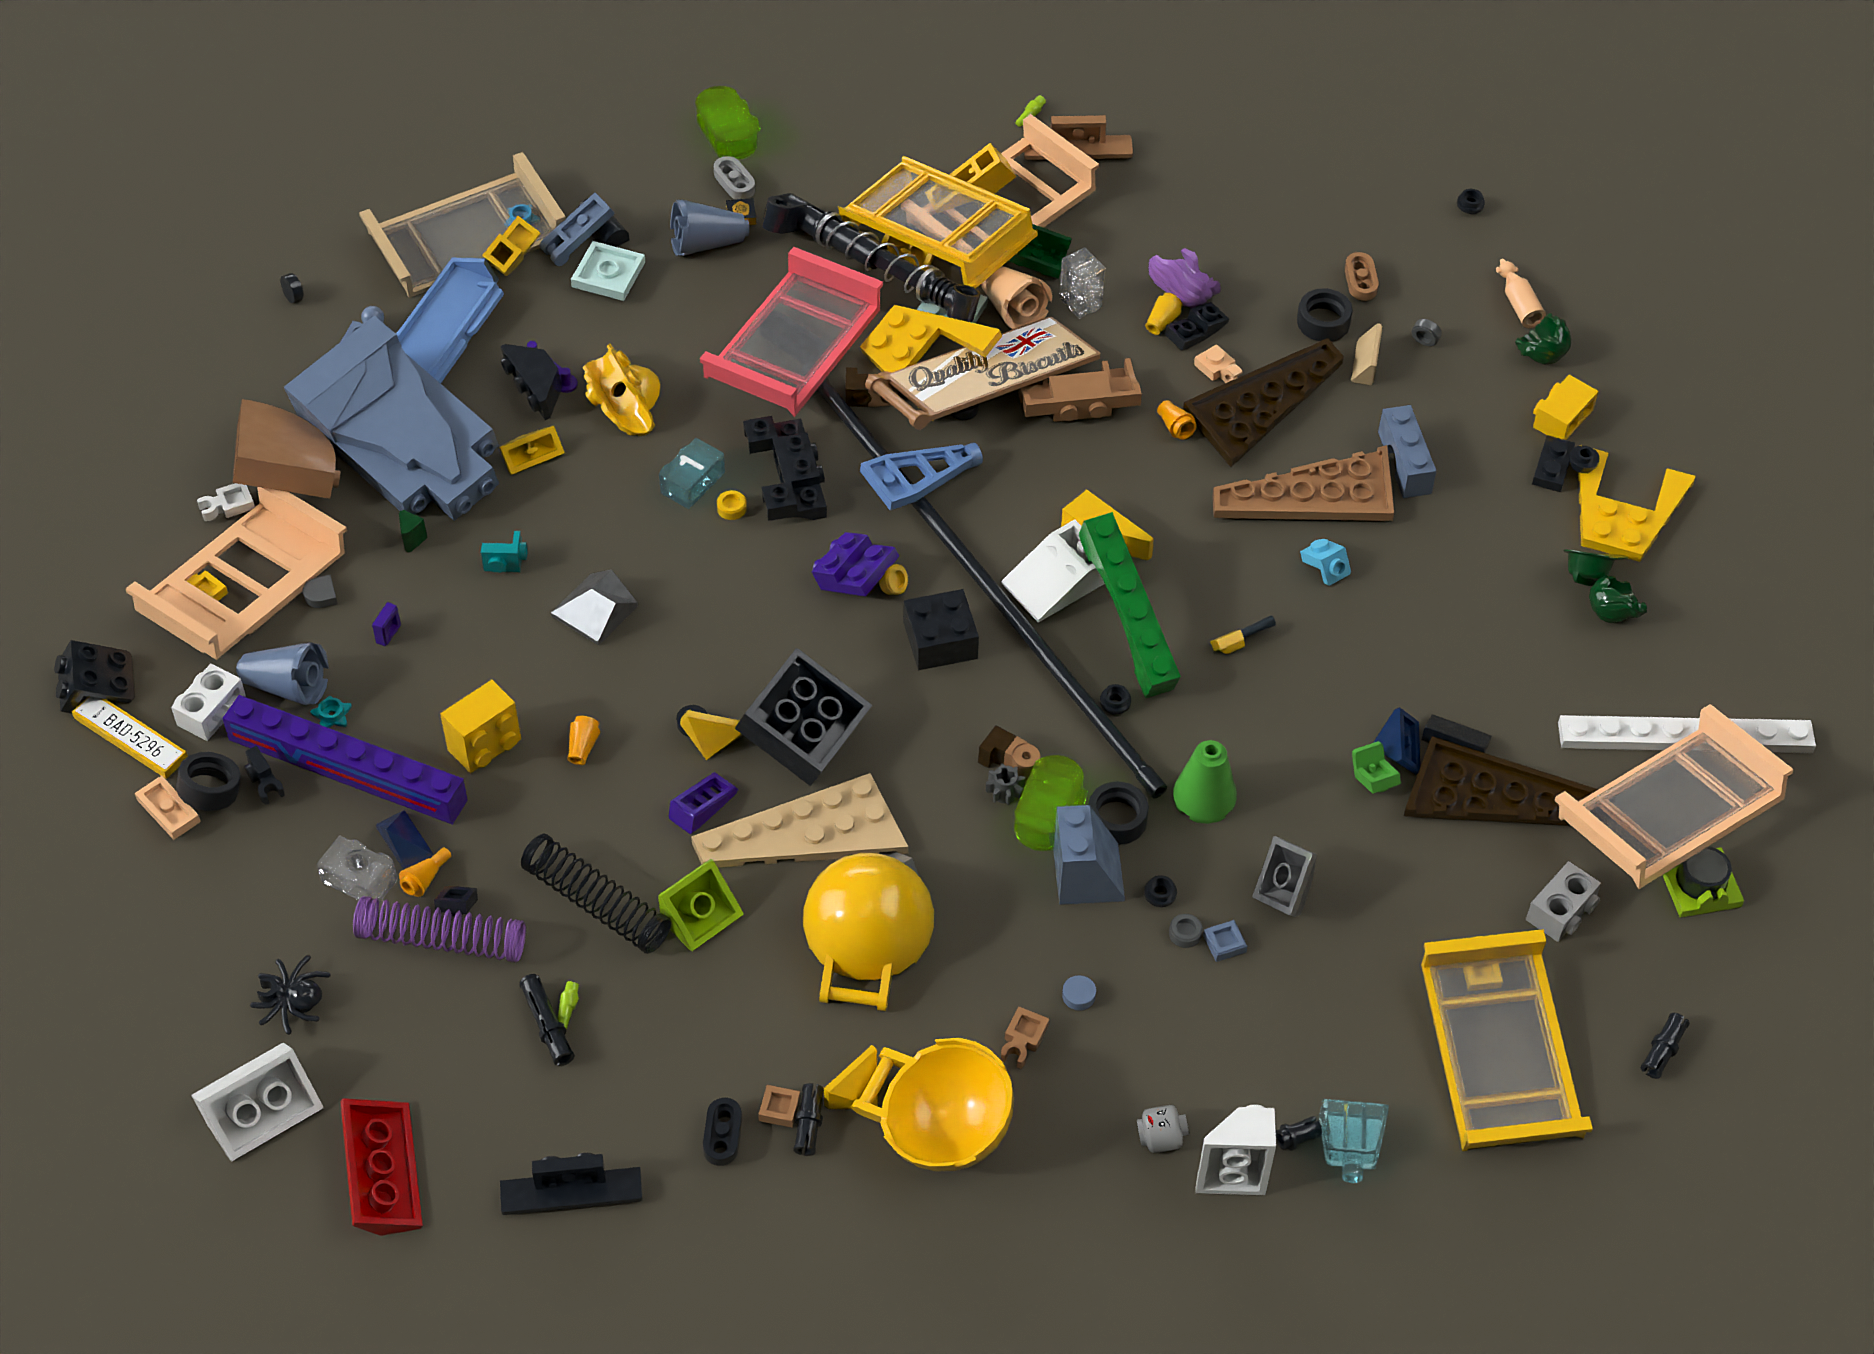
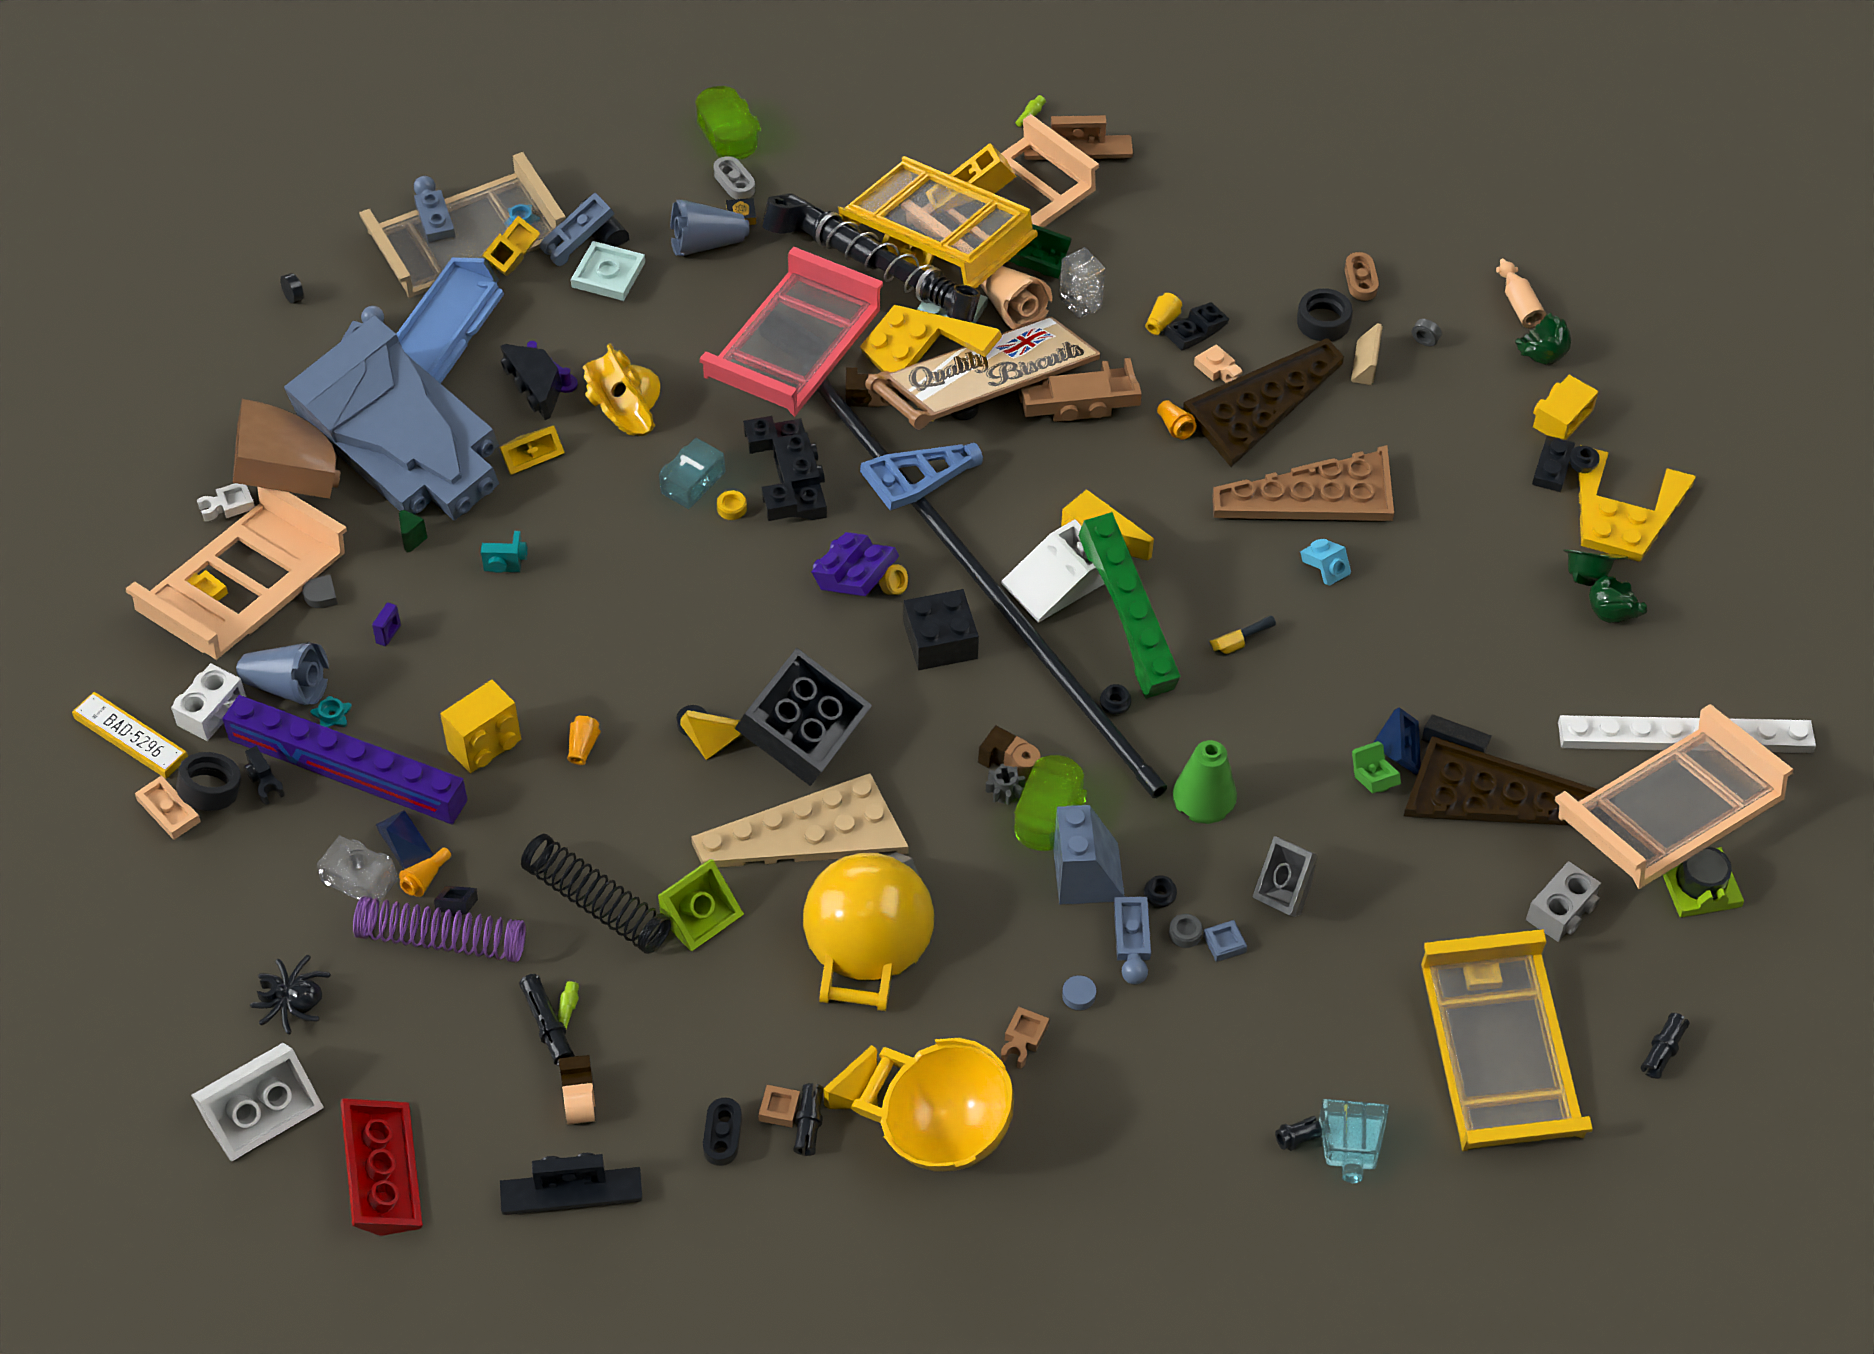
(93, 672): black bracket -> none
(432, 210): none -> sand blue plate
(577, 1089): none -> leg
(596, 606): flat silver slope -> none
(690, 817): dark purple slope -> none
(1127, 794): black tyre -> none
(1132, 937): none -> sand blue plate
(1162, 1128): light grey head -> none
(1183, 279): medium lavender hair -> none
(1239, 1153): white slope -> none
(1403, 436): sand blue arch -> none
(1471, 201): black plate -> none

